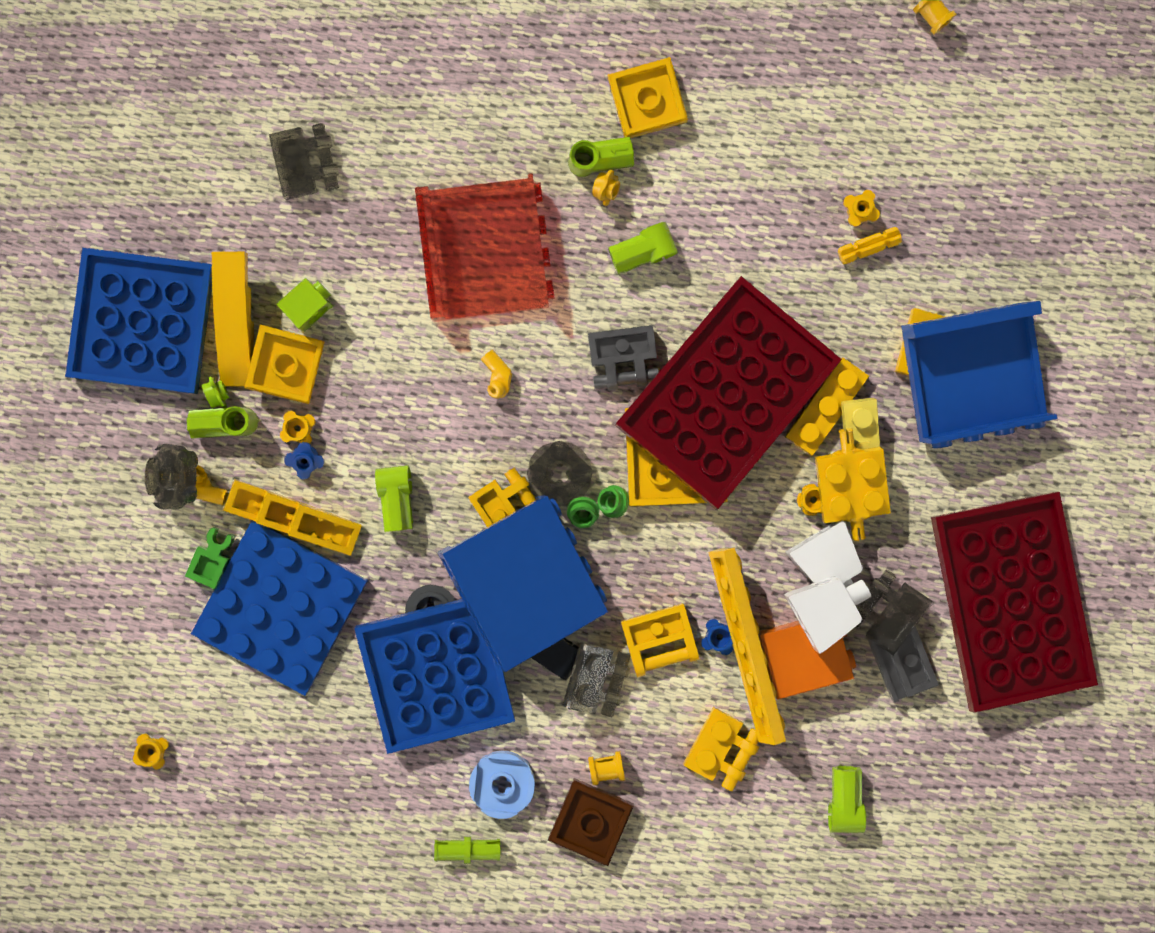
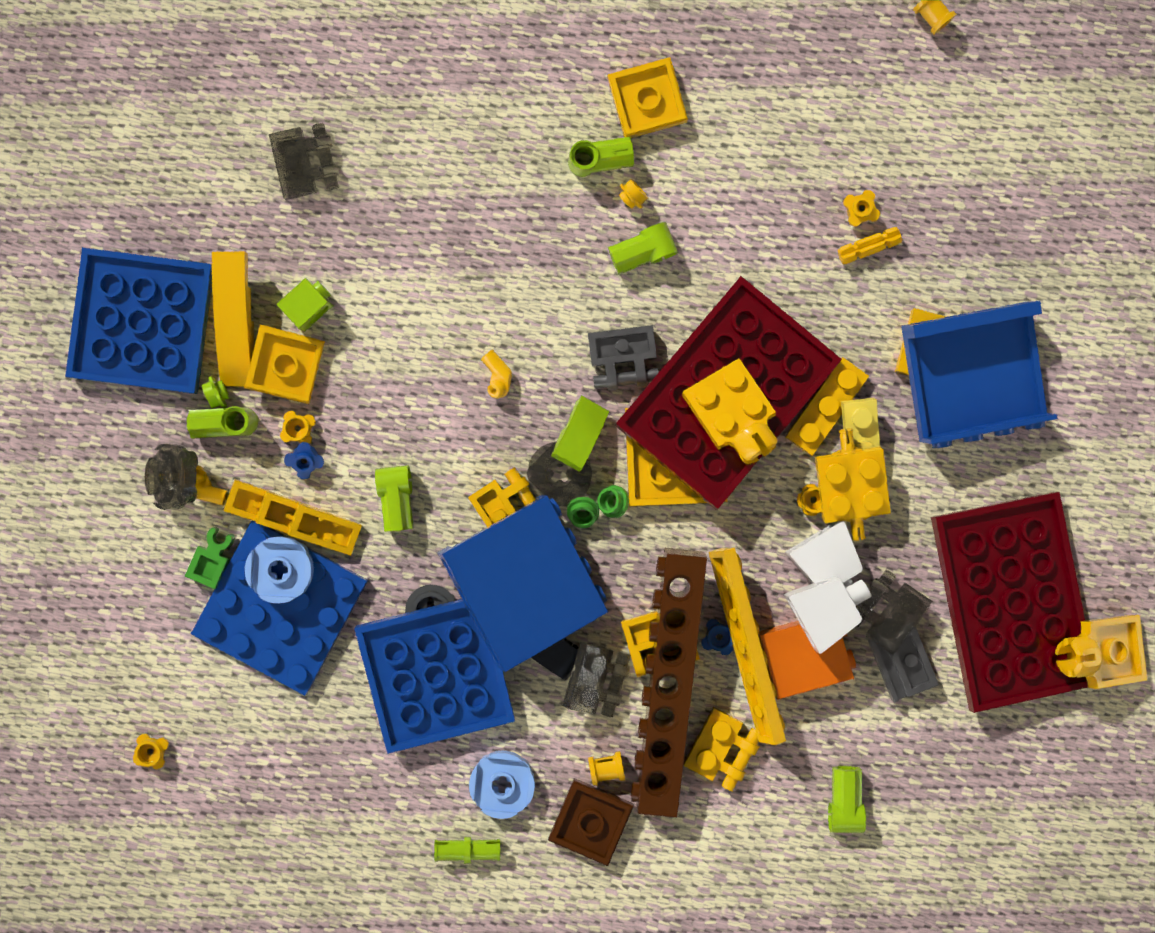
(294, 557): none -> light blue plate
(484, 249): clear red panel -> none
(580, 433): none -> lime slope
(606, 187): yellow plate -> none
(633, 194): none -> yellow plate
(664, 796): none -> reddish brown brick
(733, 411): none -> yellow plate
(1105, 652): none -> yellow plate

